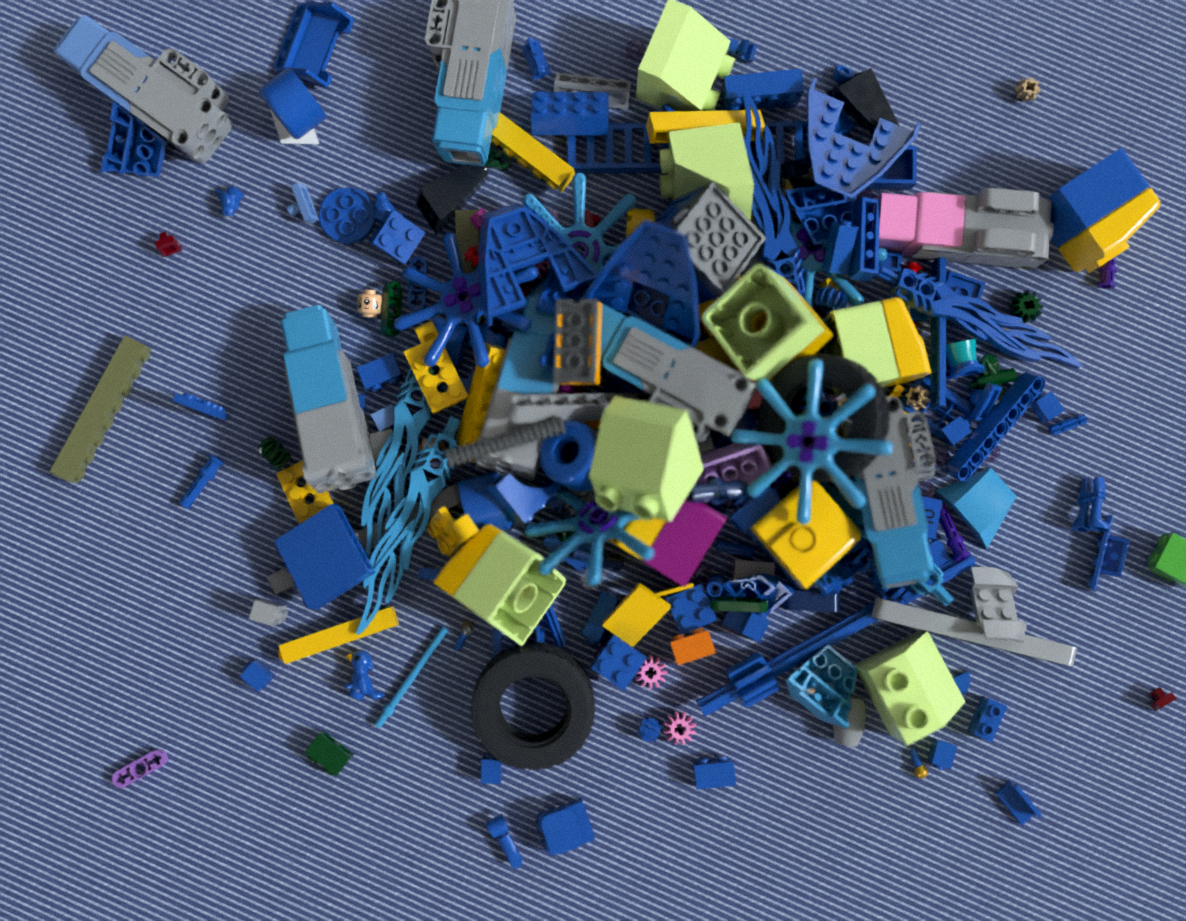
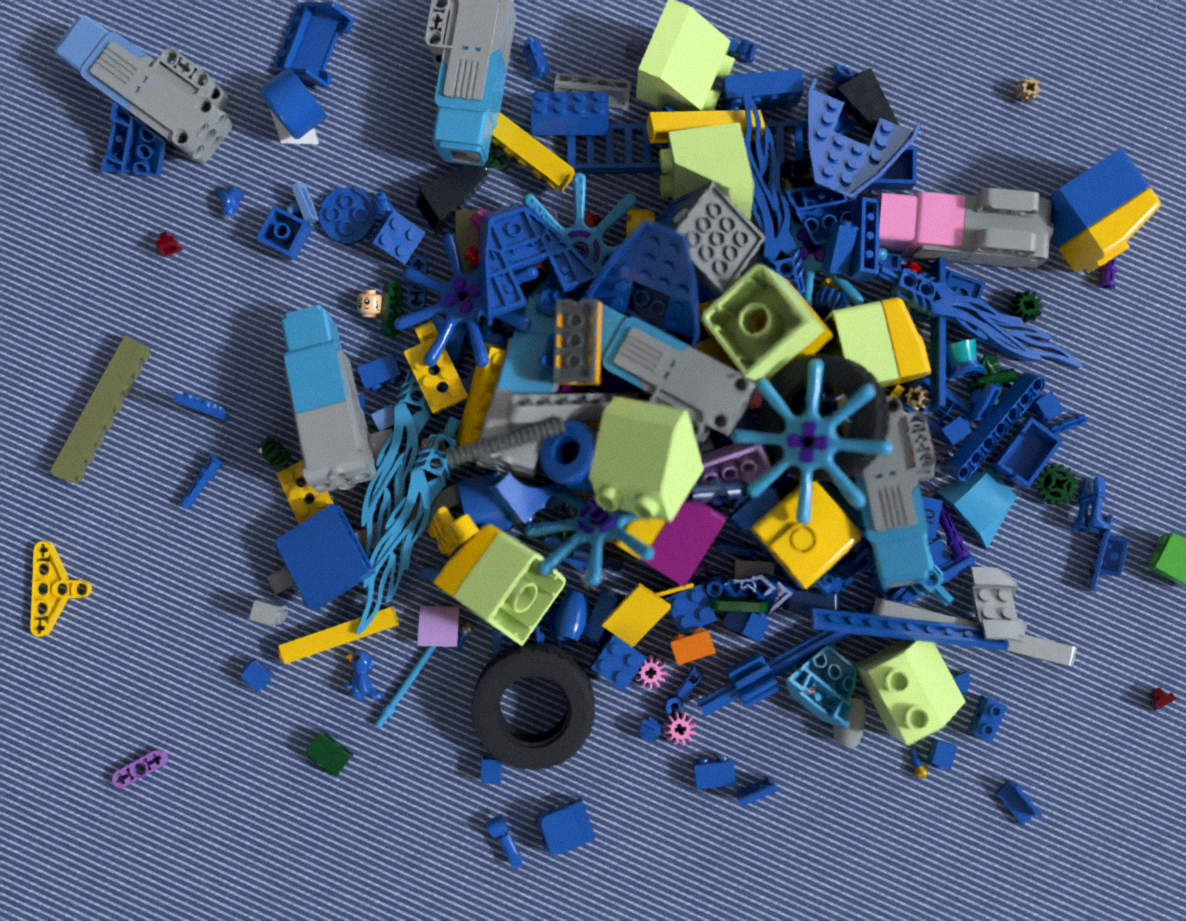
(52, 598): none -> yellow beam
(284, 233): none -> blue brick
(438, 626): none -> lavender slope
(571, 616): none -> blue piece
(683, 690): none -> blue piece
(756, 791): none -> blue tile
(903, 629): none -> blue plate
(1026, 453): none -> blue piece
(1060, 490): none -> dark green gear

